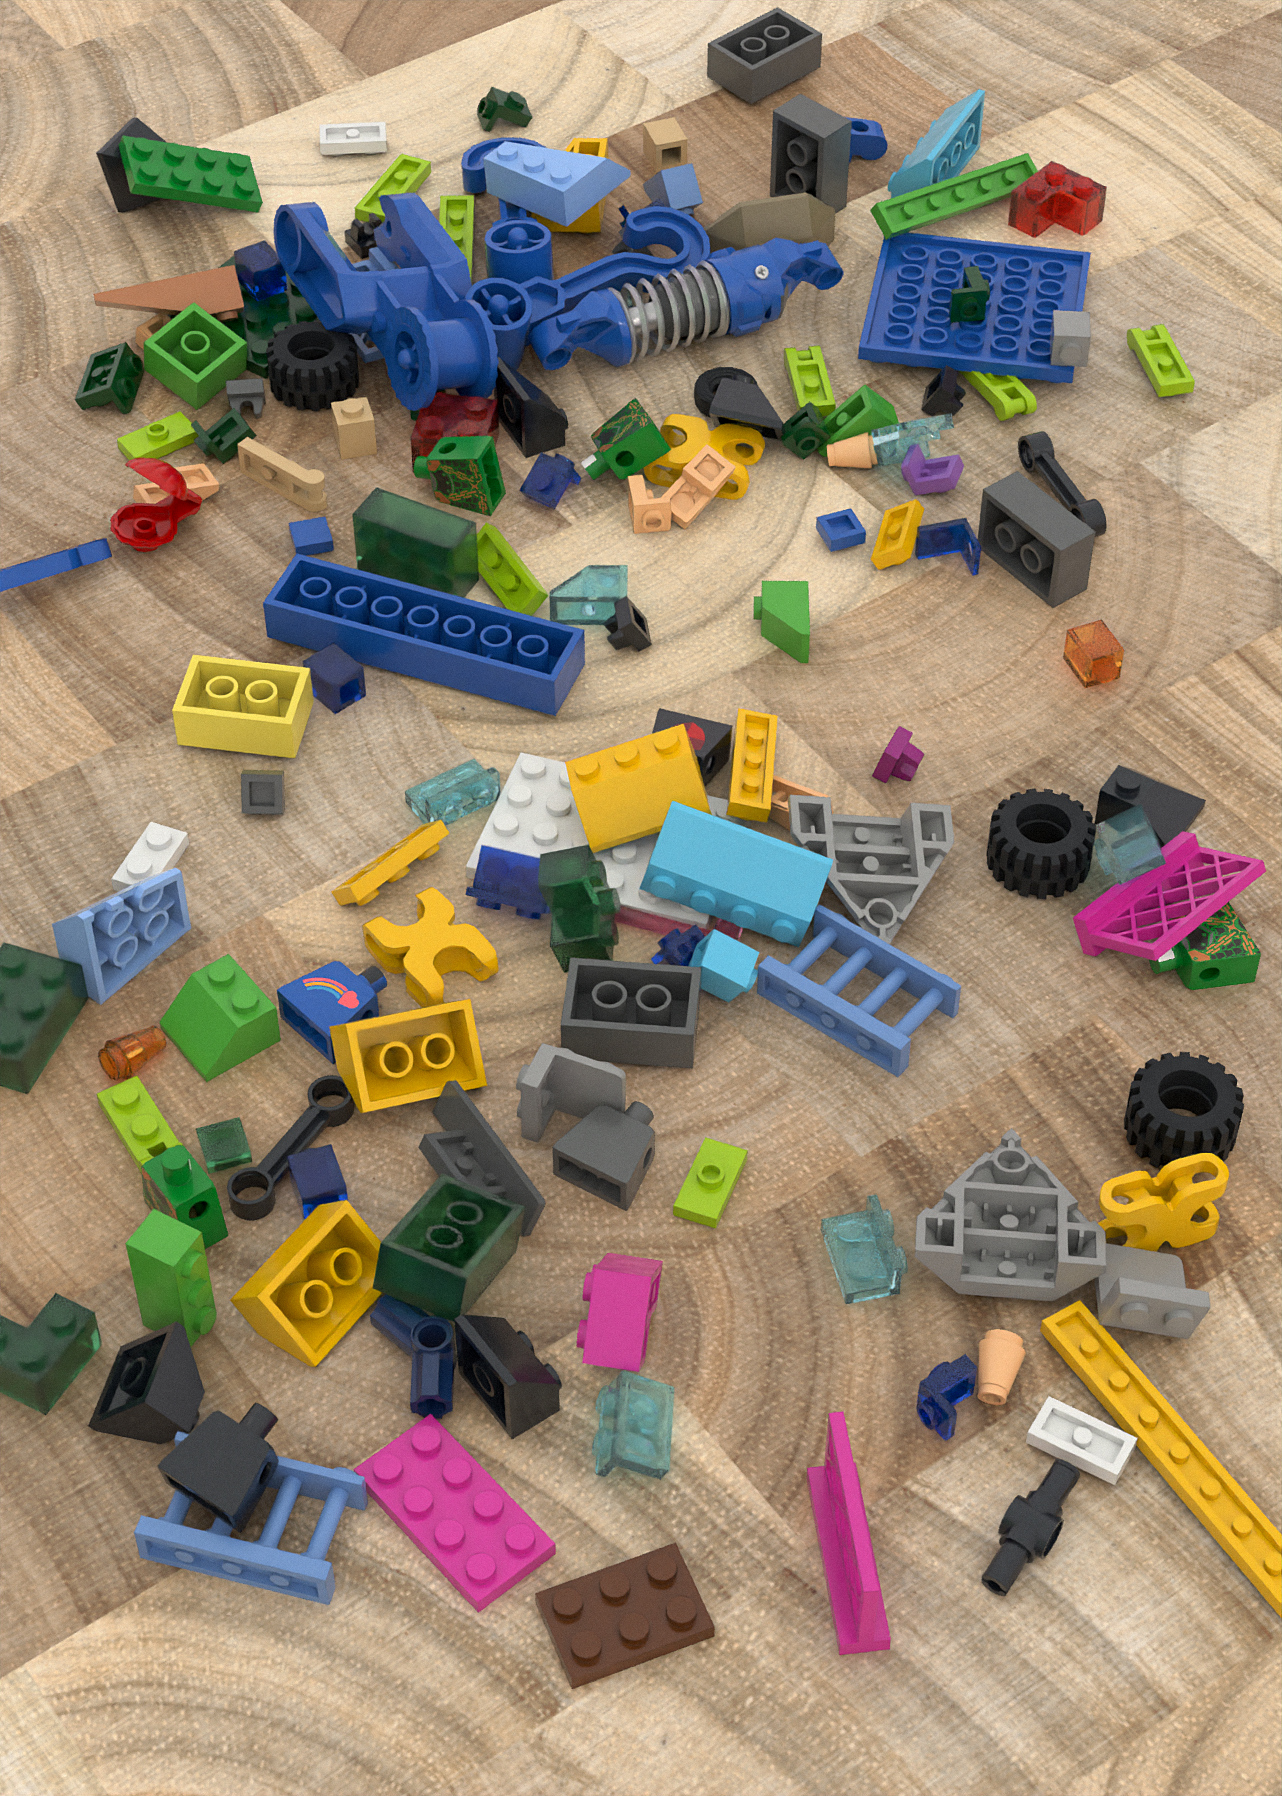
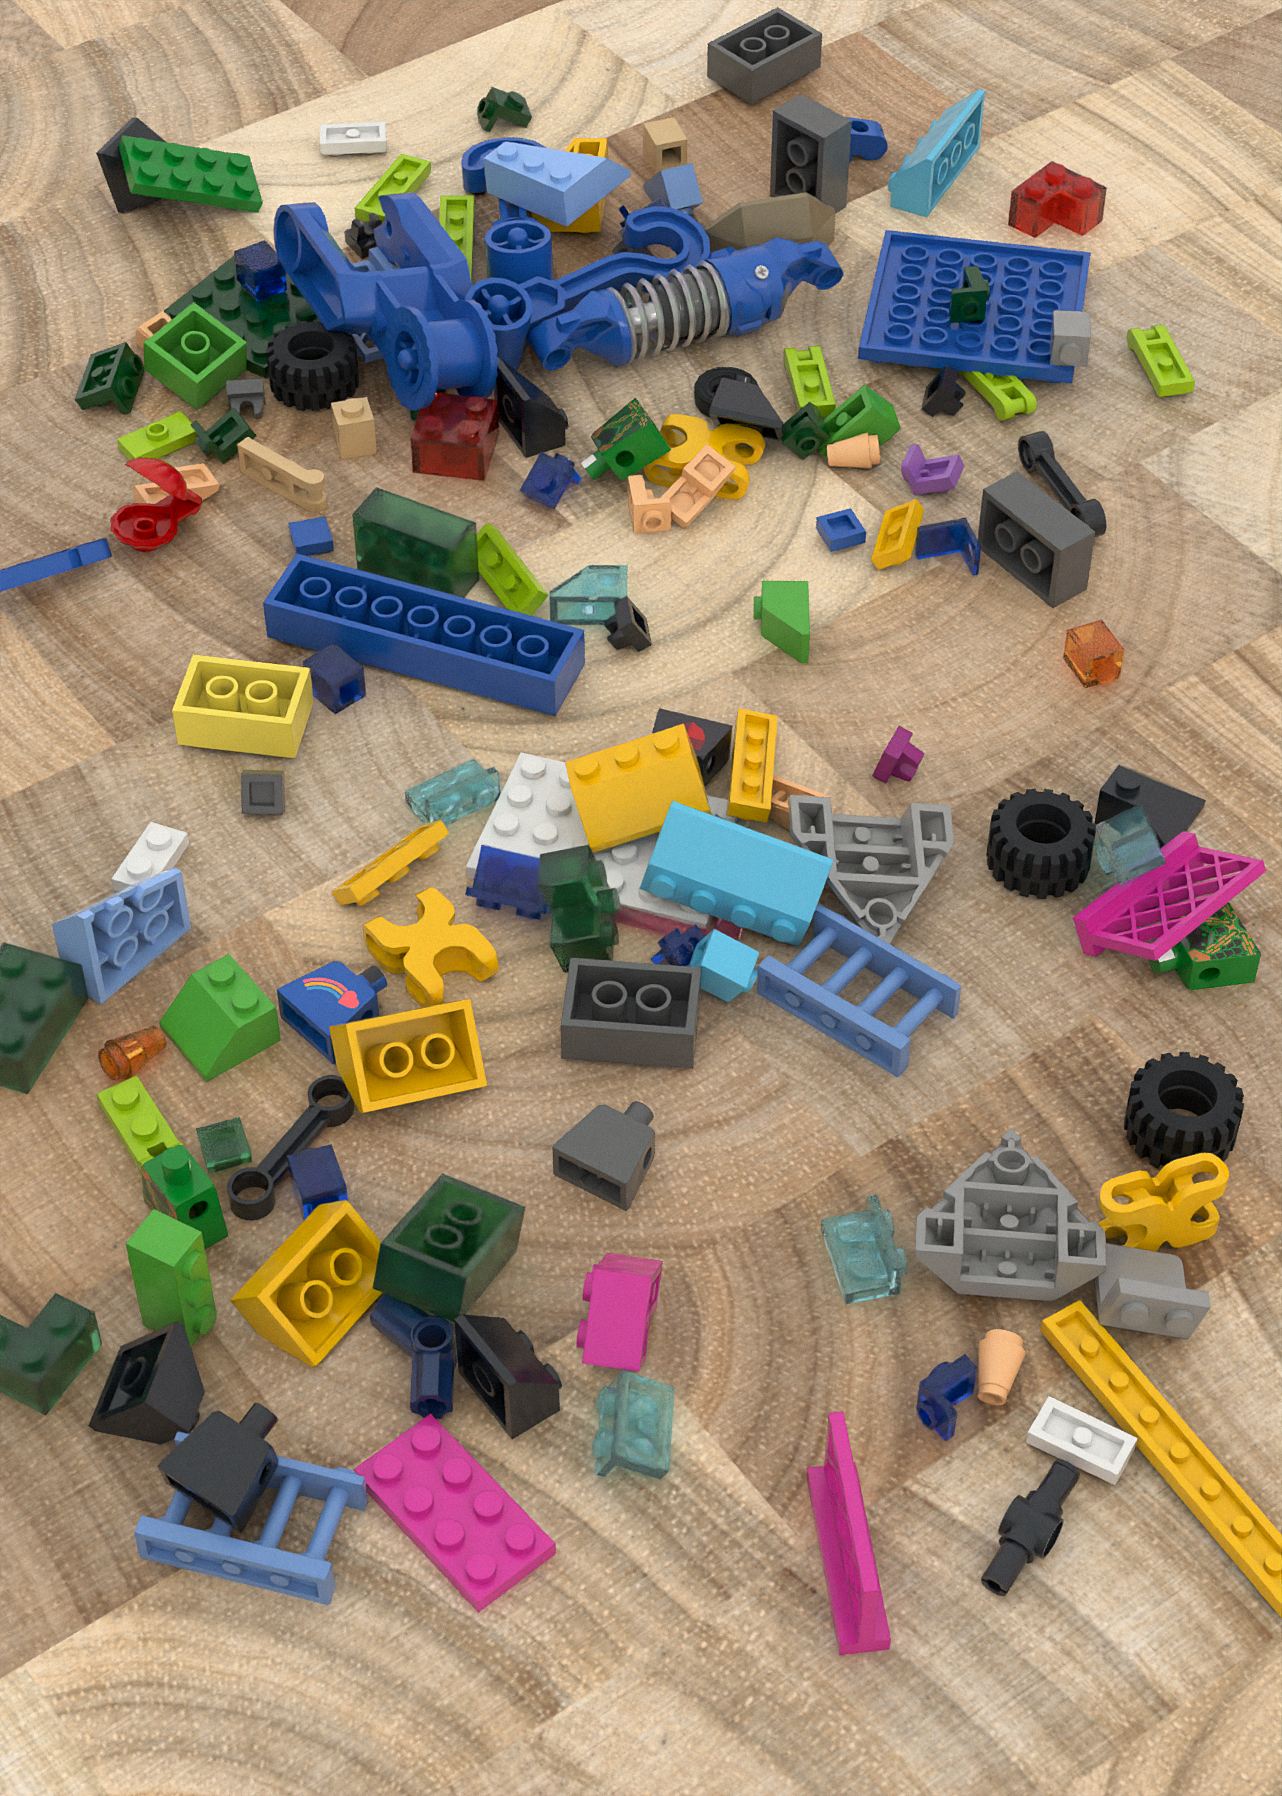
(212, 290): nougat wedge -> none
(464, 473): green torso -> none
(476, 1154): dark grey bracket -> none
(567, 1084): light grey bracket -> none
(624, 1615): reddish brown plate -> none
(710, 1182): lime plate -> none
(893, 441): clear light blue bracket -> none
(952, 196): bright green plate -> none

